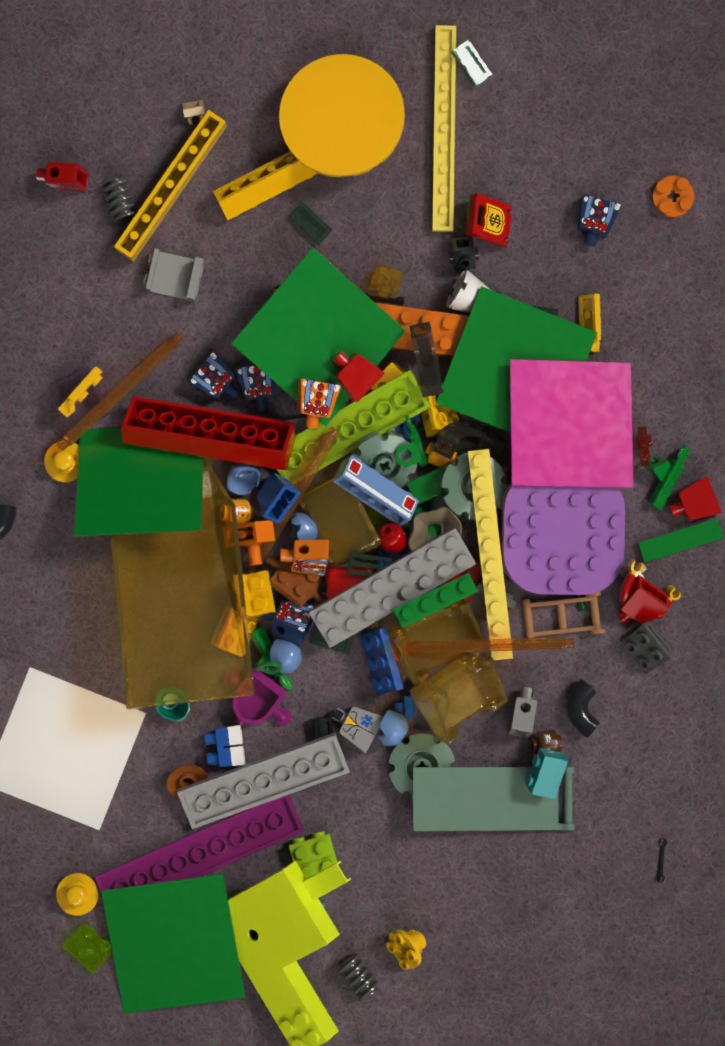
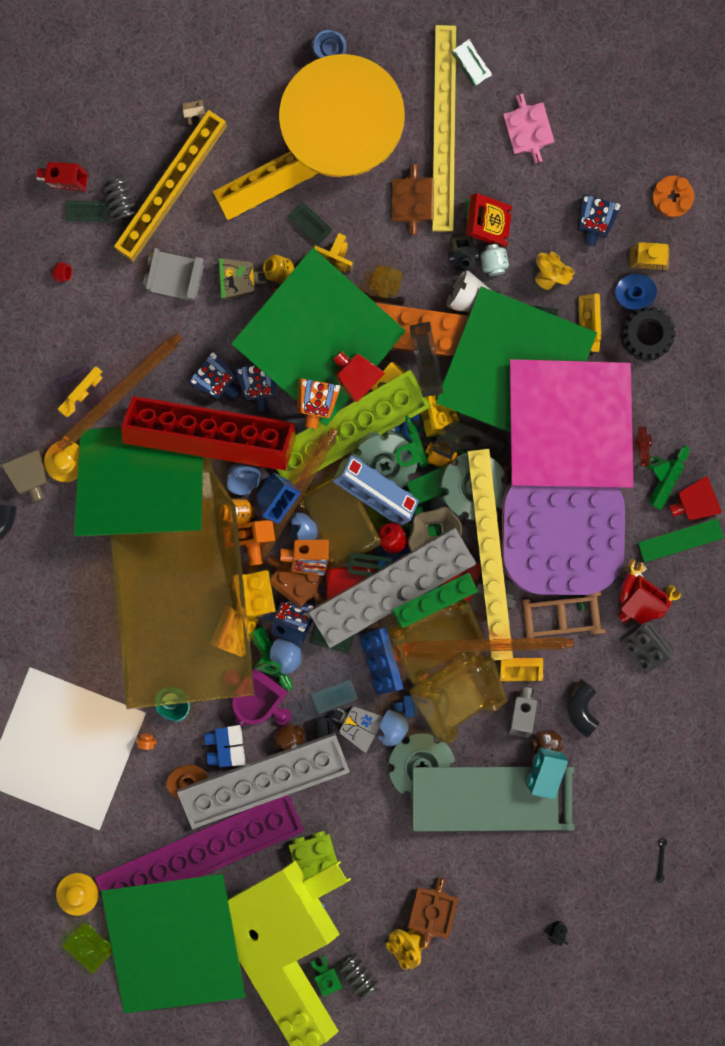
(28, 474): none -> dark tan torso
(61, 272): none -> red plate
(86, 211): none -> clear green tile
(146, 741): none -> orange plate
(238, 278): none -> dark tan torso
(277, 268): none -> yellow head
(288, 737): none -> reddish brown head
(327, 978): none -> green brick
(328, 43): none -> medium blue hair
(334, 696): none -> clear light blue piece
(337, 254): none -> yellow bracket
(413, 199): none -> dark orange plate
(432, 913): none -> dark orange plate
(494, 260): none -> light aqua head
(521, 669): none -> yellow hinge
(529, 128): none -> bright pink plate
(552, 271): none -> yellow plate
(557, 933): none -> black hinge
(636, 284): none -> blue dish
(639, 349): none -> black tyre
(649, 256): none -> yellow torso

